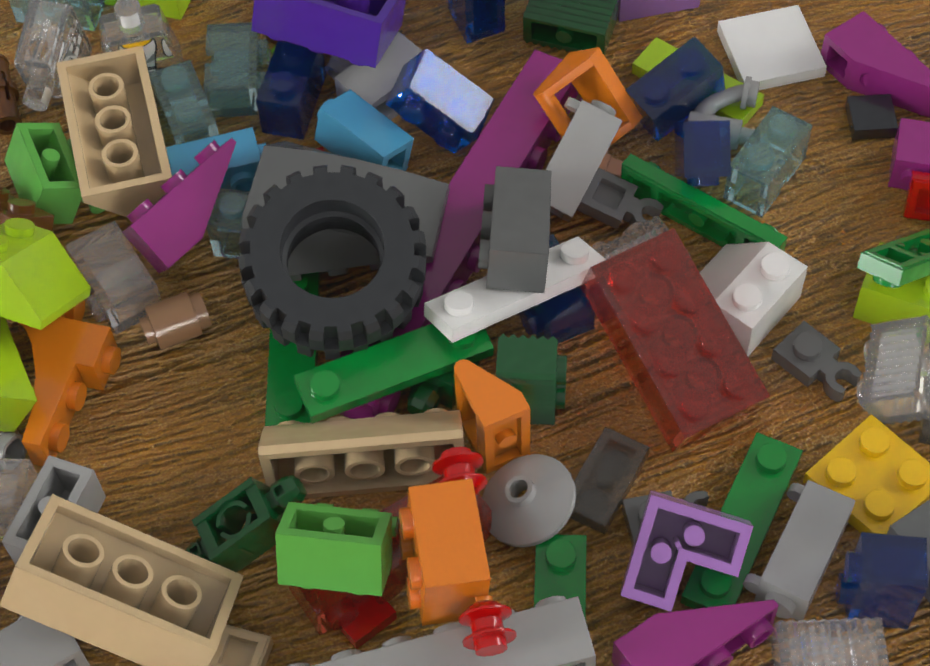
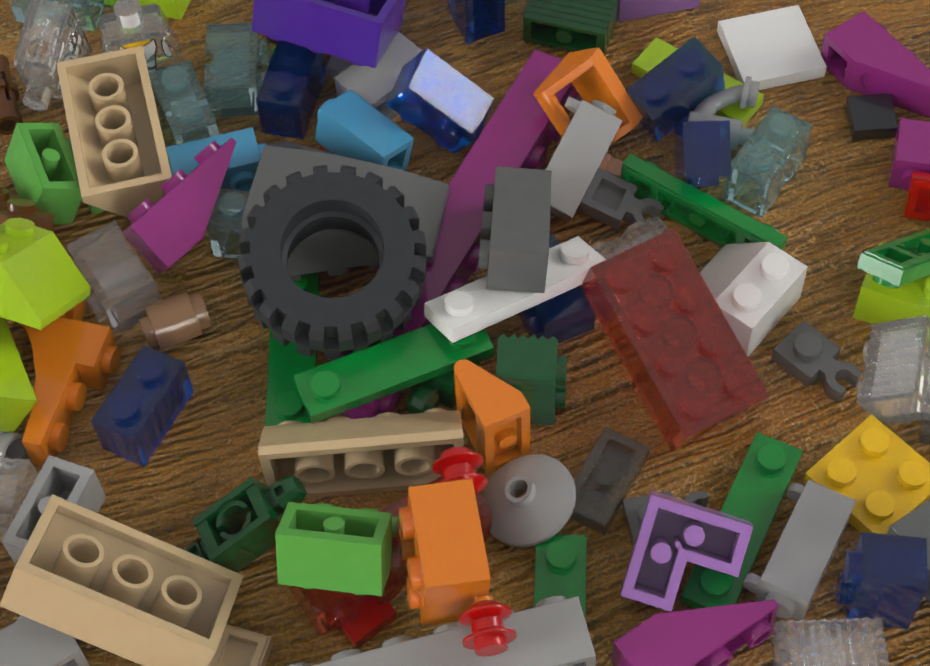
(143, 405): none -> clear blue brick

